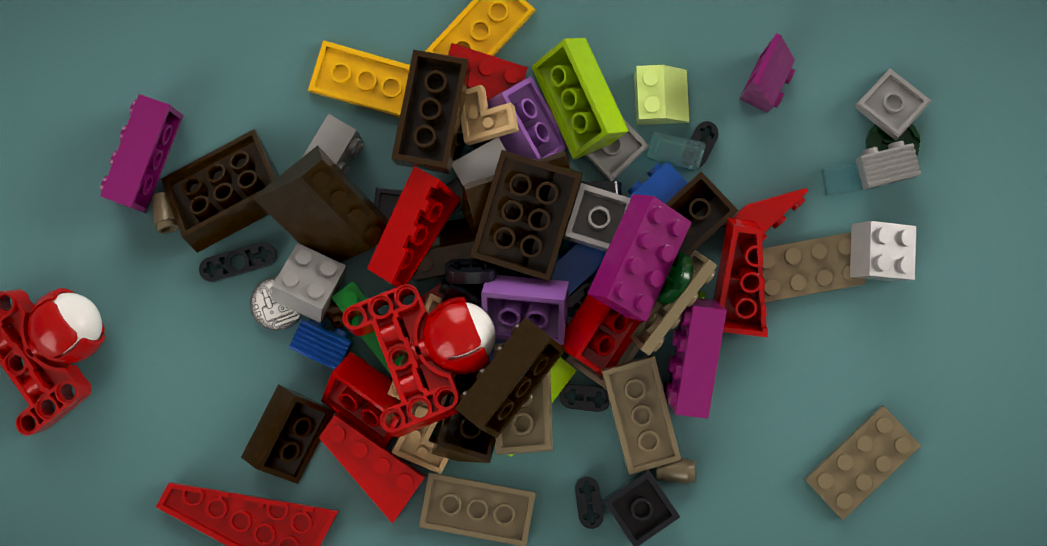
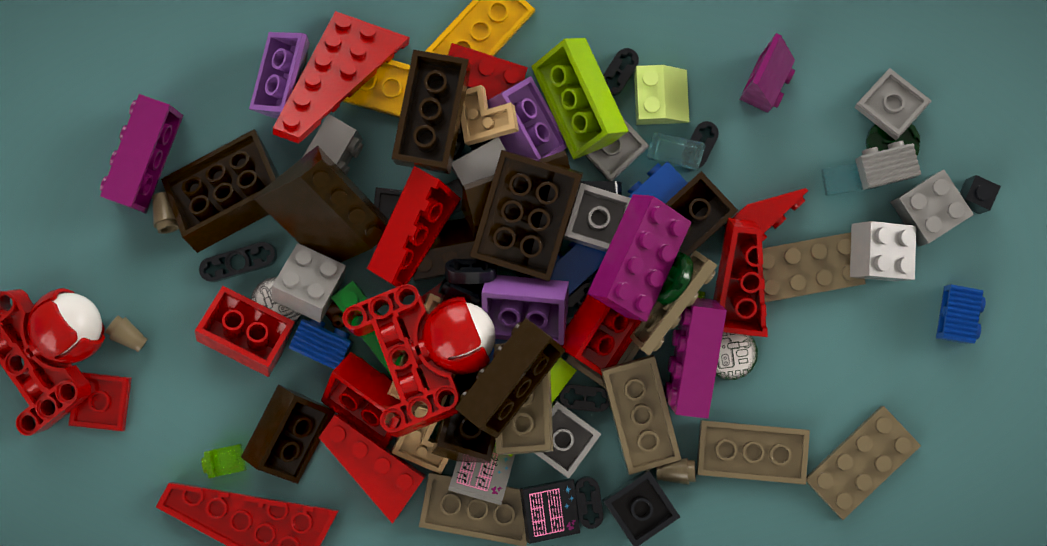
(106, 404): none -> red tile
(125, 333): none -> dark tan cone
(223, 461): none -> clear neon green bracket
(244, 331): none -> red slope
(279, 71): none -> medium lavender slope
(336, 70): none -> red wing
(483, 480): none -> light grey tile
(550, 510): none -> black tile
(571, 440): none -> light grey brick
(624, 75): none -> black beam
(736, 356): none -> white tile
(753, 452): none -> dark tan plate
(932, 207): none -> light grey brick
(960, 314): none -> blue brick
(979, 193): none -> black brick

